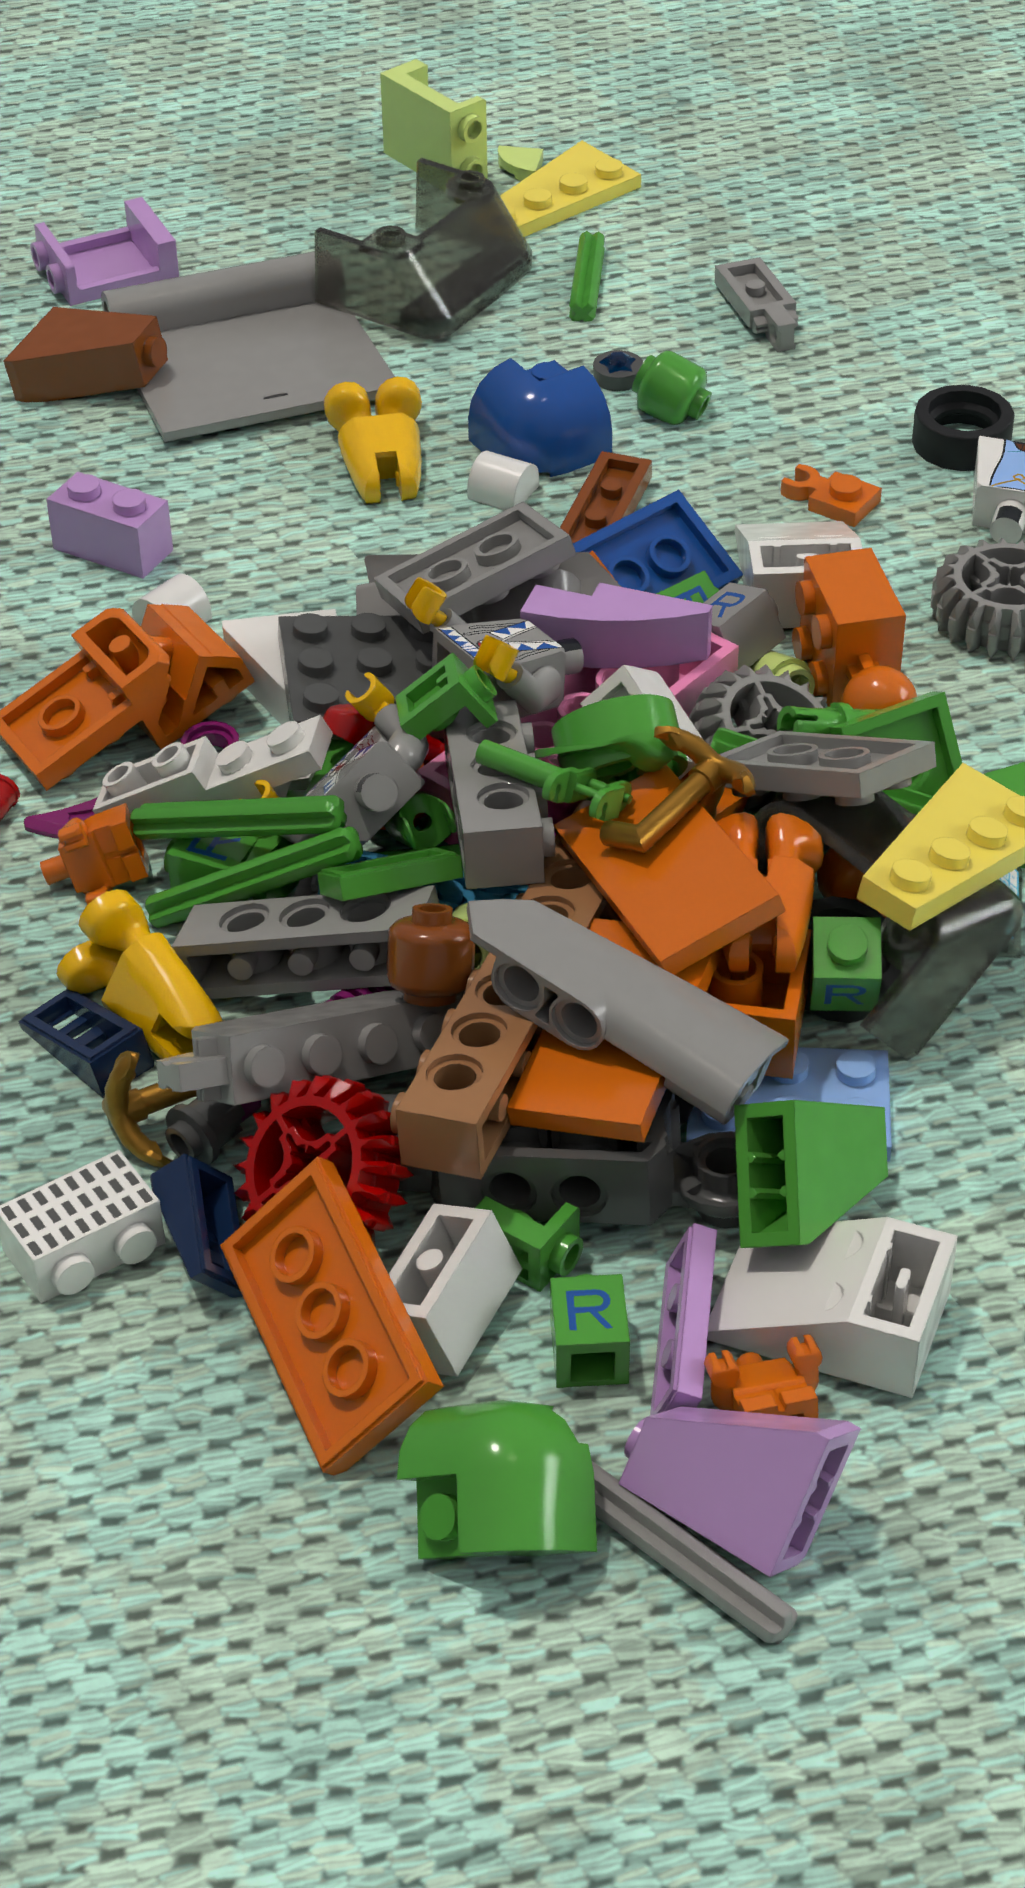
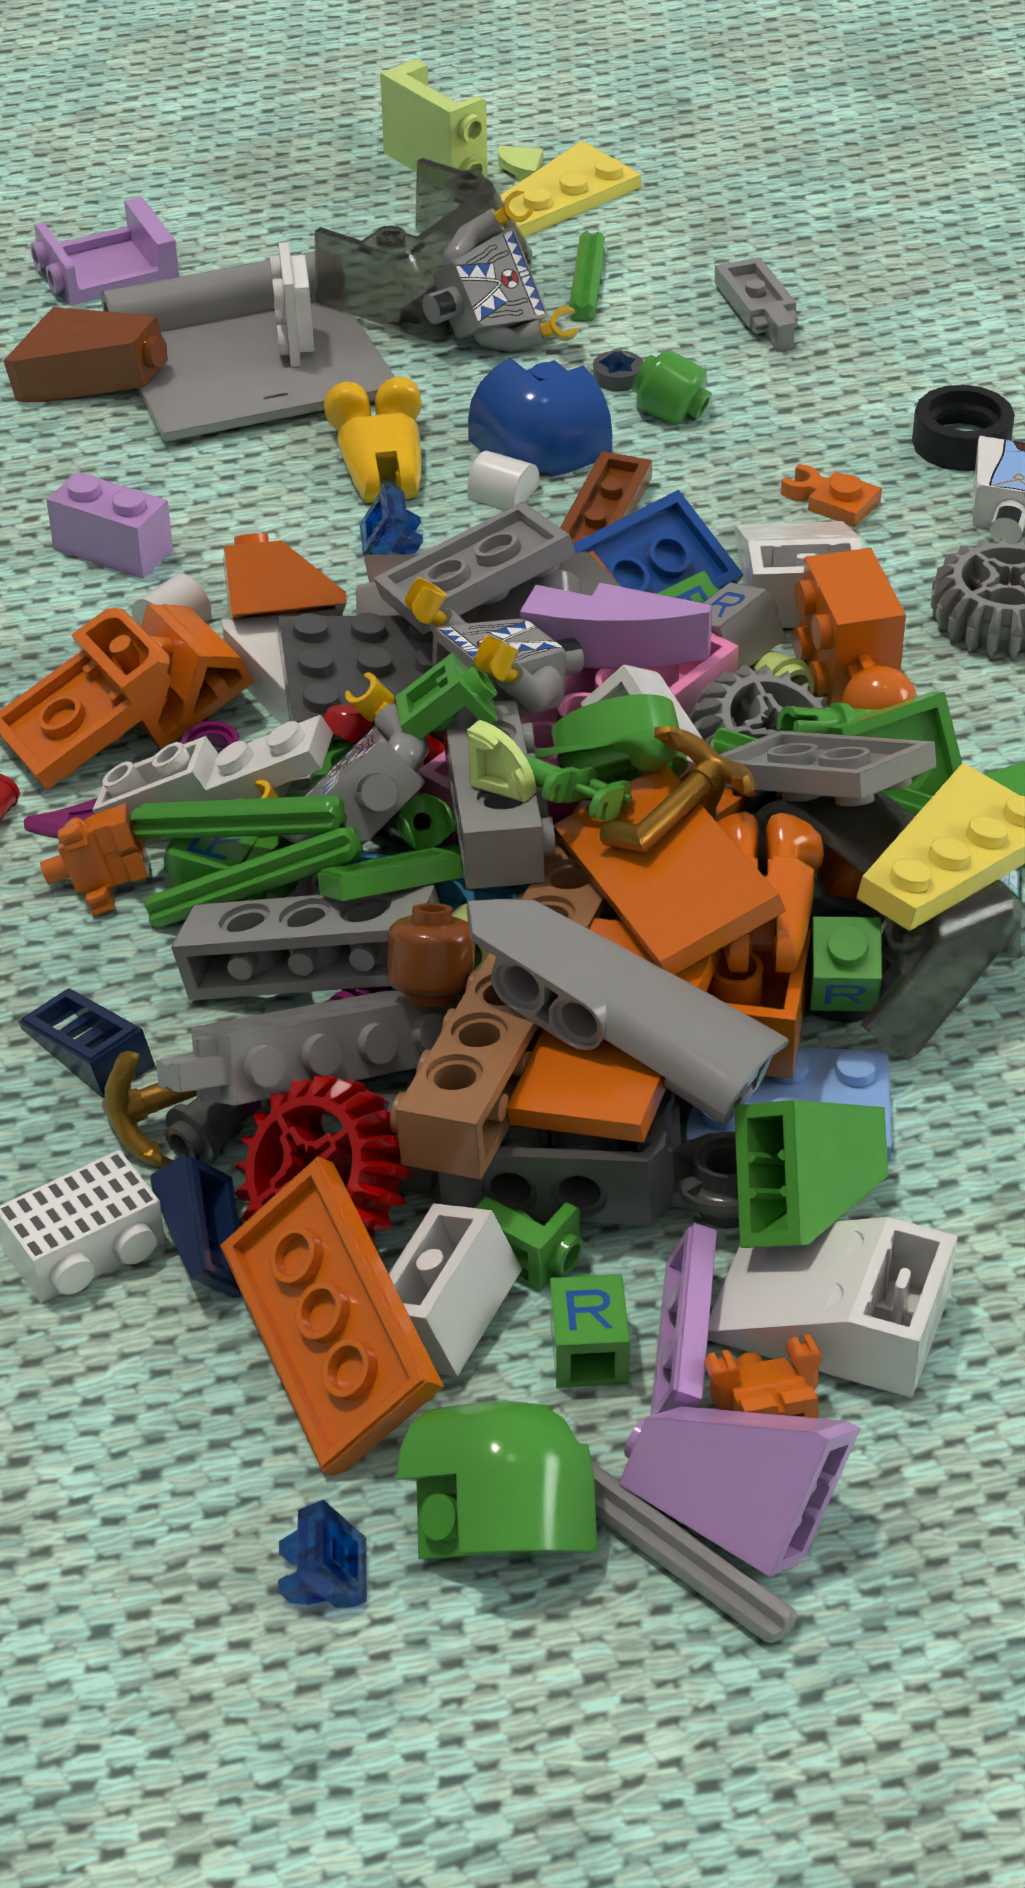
(140, 974): yellow piece -> none
(275, 580): none -> orange slope
(292, 304): none -> white piece
(327, 1557): none -> clear blue tile
(390, 525): none -> clear blue tile
(490, 288): none -> light grey torso
(498, 763): none -> yellowish green tile

